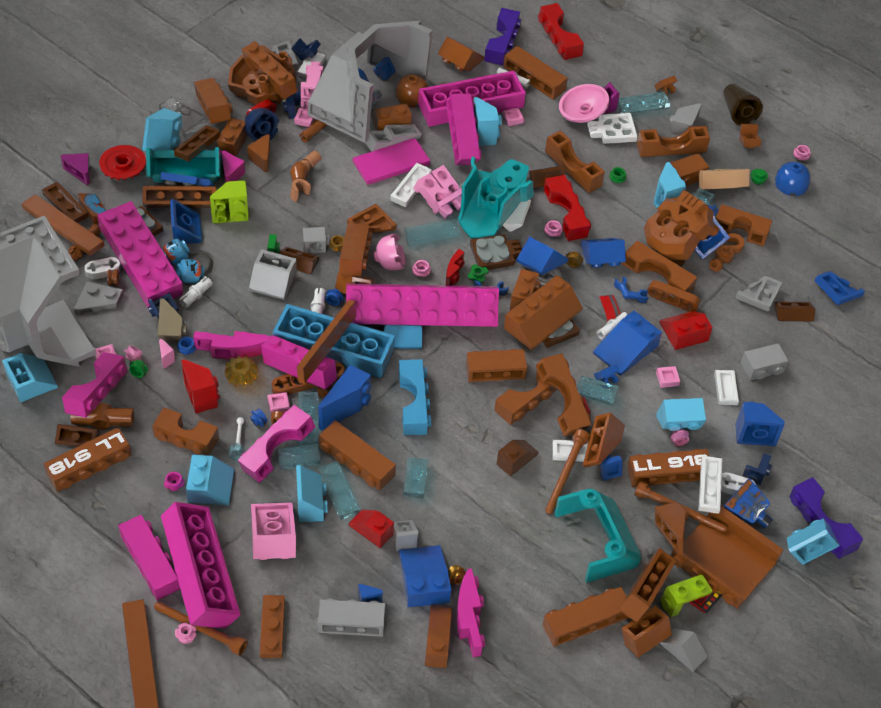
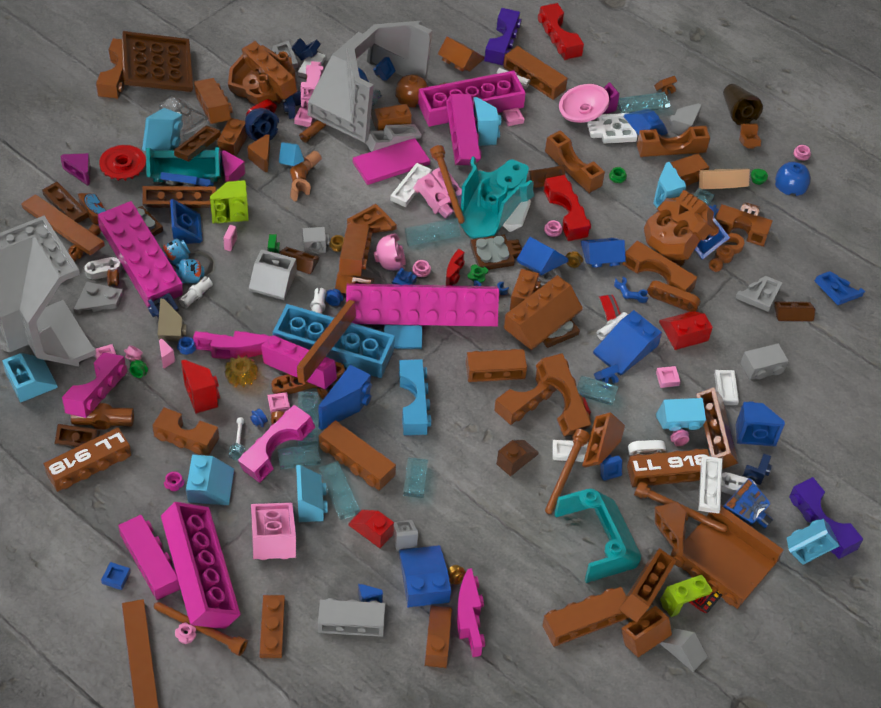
(111, 82): none -> dark orange arch
(115, 576): none -> blue plate
(157, 61): none -> reddish brown plate
(230, 238): none -> bright pink tile
(290, 154): none -> dark azure slope
(404, 278): none -> blue tile
(438, 152): none -> dark orange piece
(646, 120): none -> blue slope
(646, 447): none -> white beam
(718, 428): none -> dark orange brick
(750, 207): none -> tile

